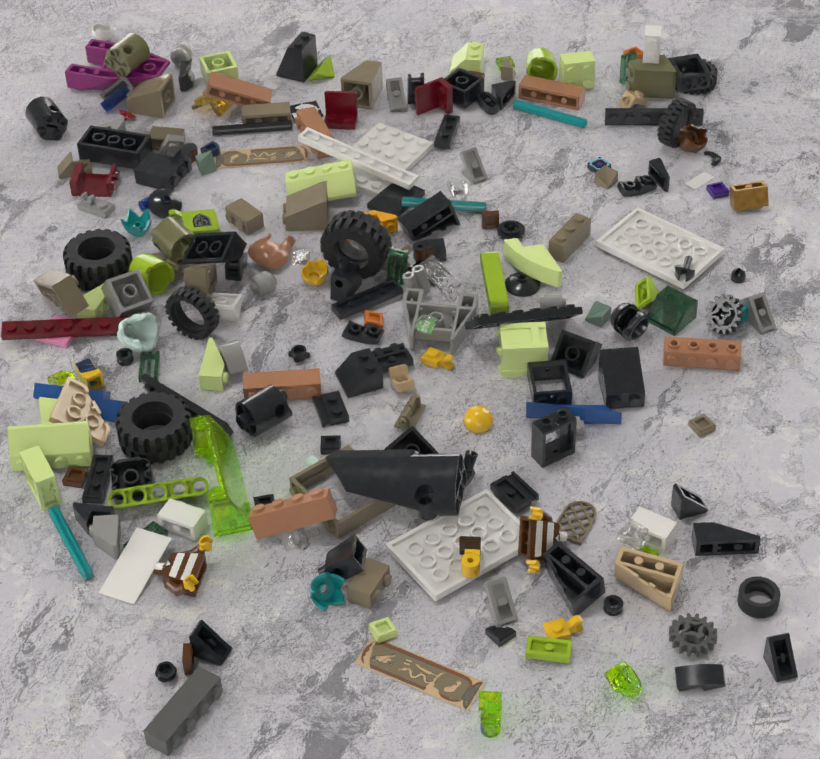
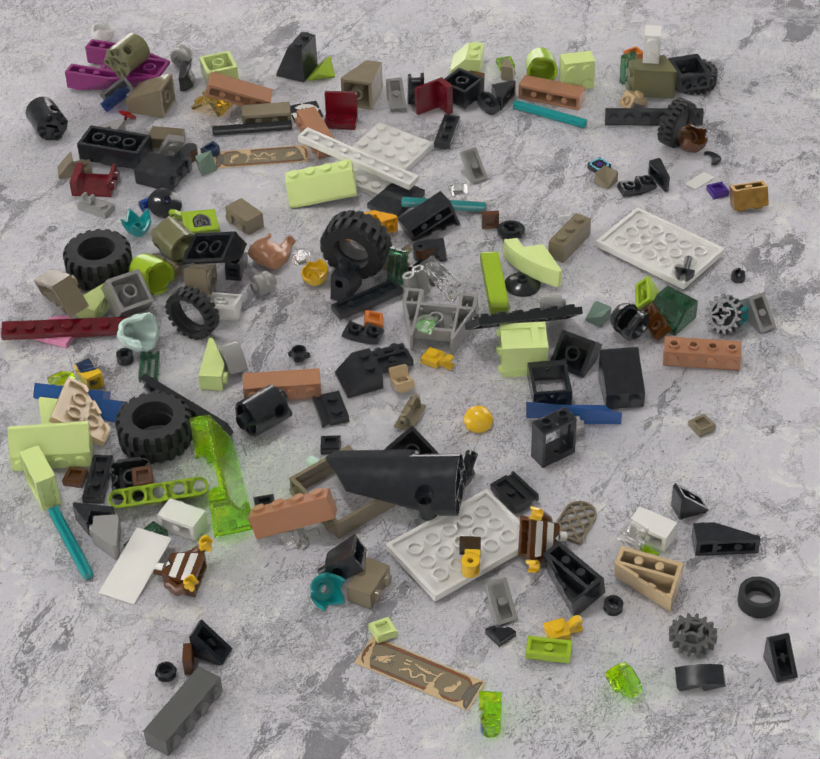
(142, 475): none -> reddish brown tile
(307, 209): dark tan slope -> none
(657, 323): none -> reddish brown slope

